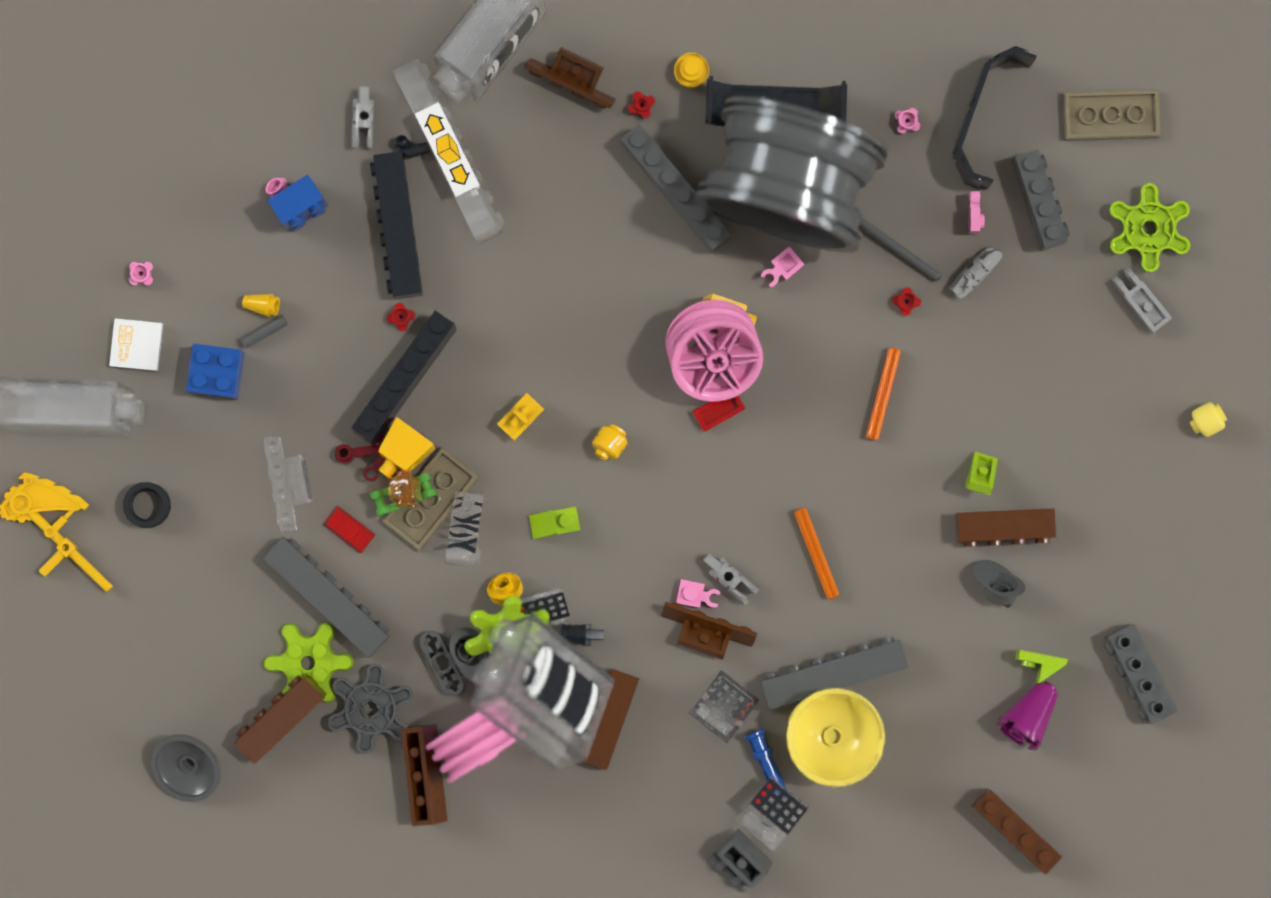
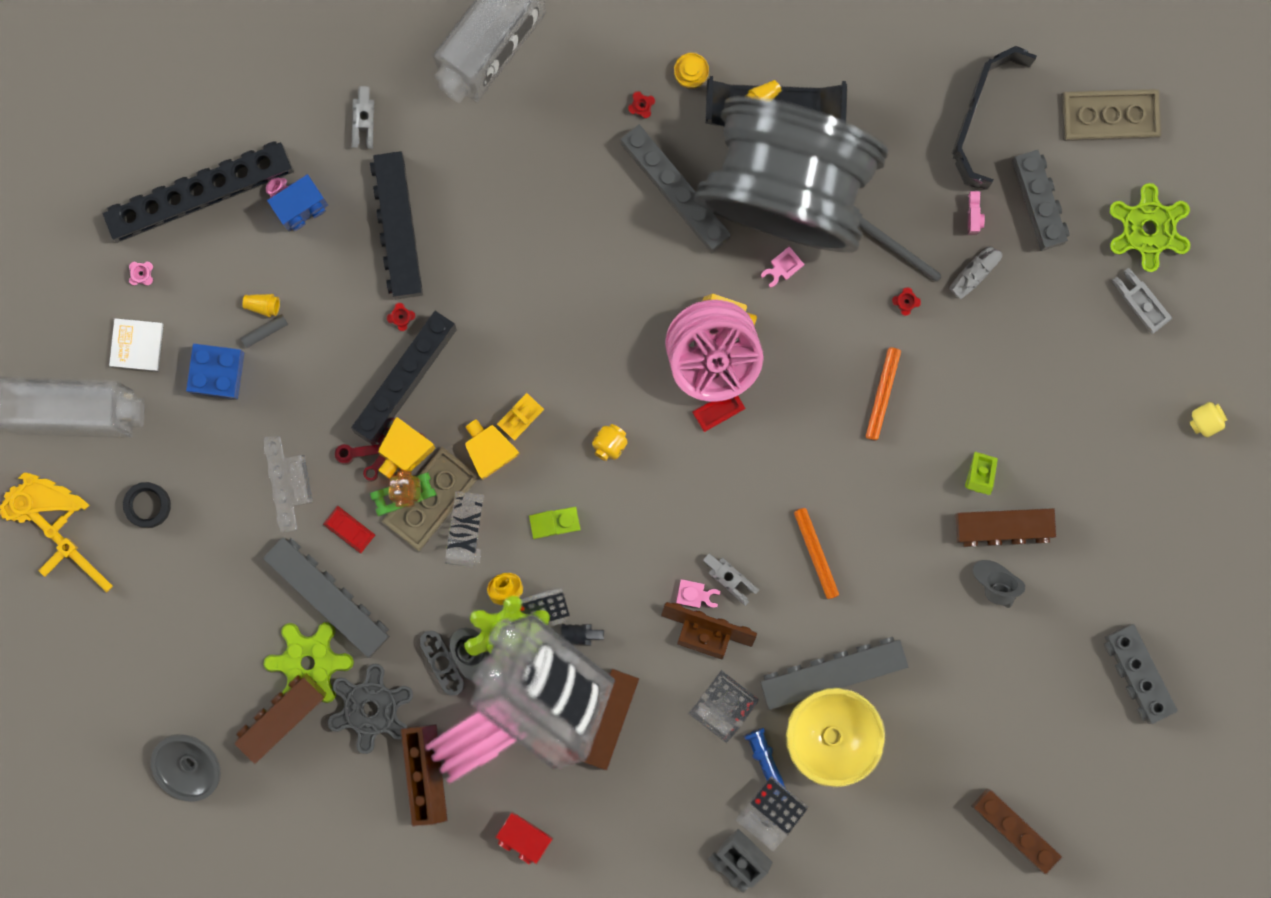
(116, 214): none -> black brick
(410, 149): black arm -> none
(447, 150): clear brick -> none
(488, 449): none -> yellow torso
(523, 838): none -> red brick
(575, 74): reddish brown bracket -> none
(766, 91): none -> yellow cone
(910, 114): bright pink plate -> none
(1030, 716): magenta cone -> none
(1047, 664): lime slope -> none

